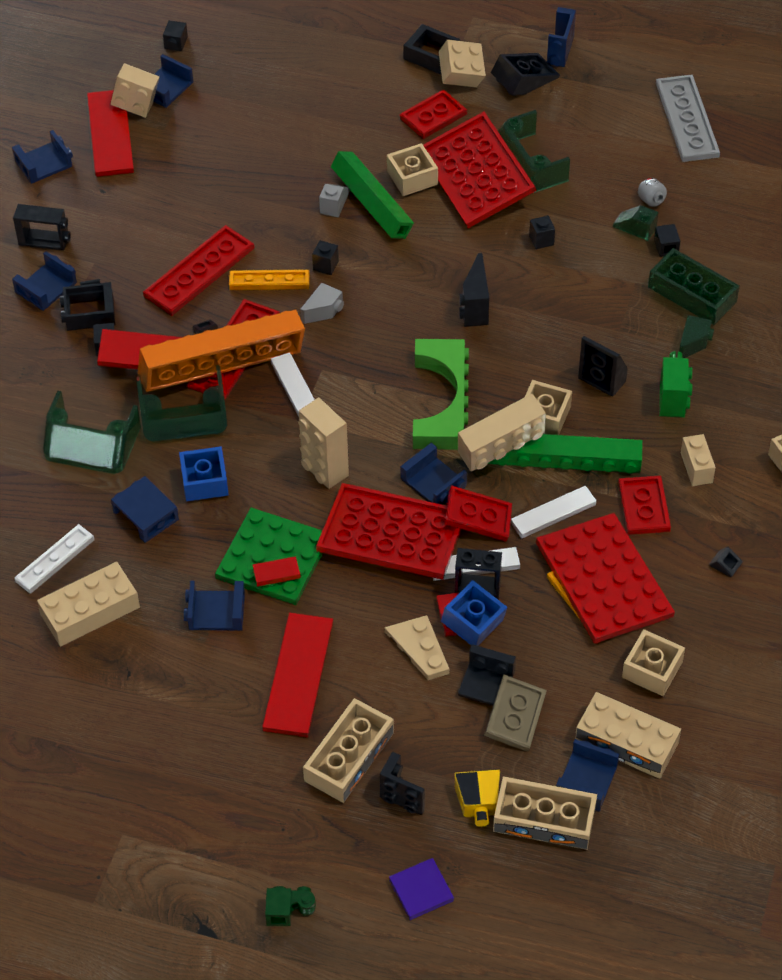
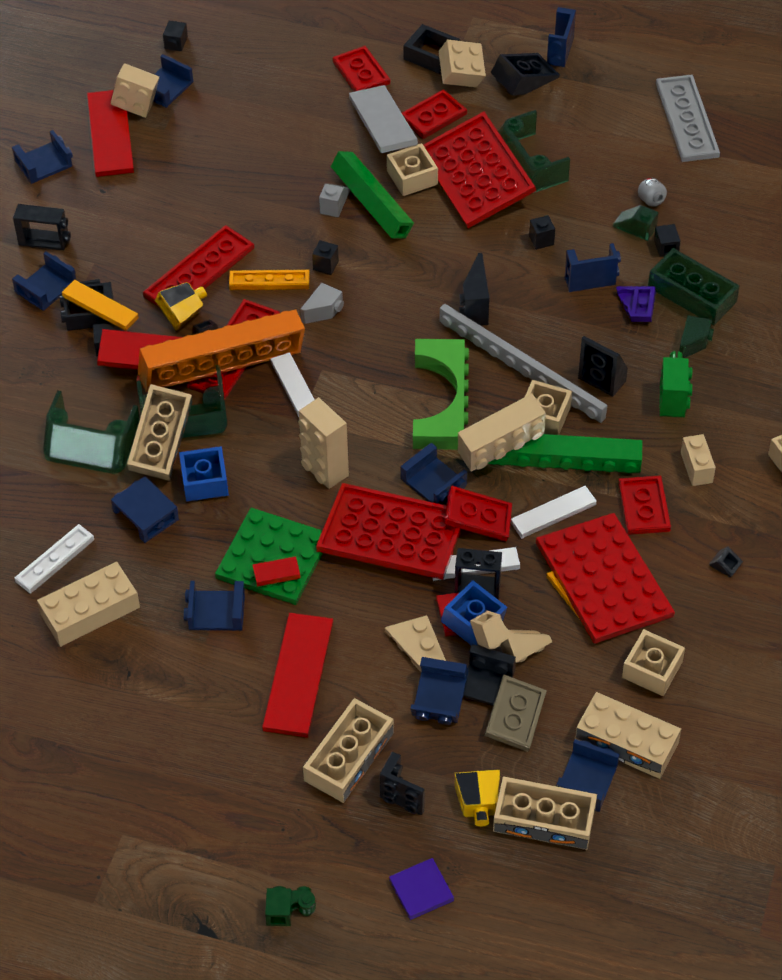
(100, 305): none -> light orange tile
(159, 432): none -> tan brick
(181, 303): none -> yellow torso
(361, 69): none -> red tile
(383, 119): none -> light grey tile
(440, 691): none -> dark blue panel
(492, 633): none -> tan arch
(520, 361): none -> light grey plate
(591, 272): none -> dark blue panel
(637, 301): none -> dark purple wing

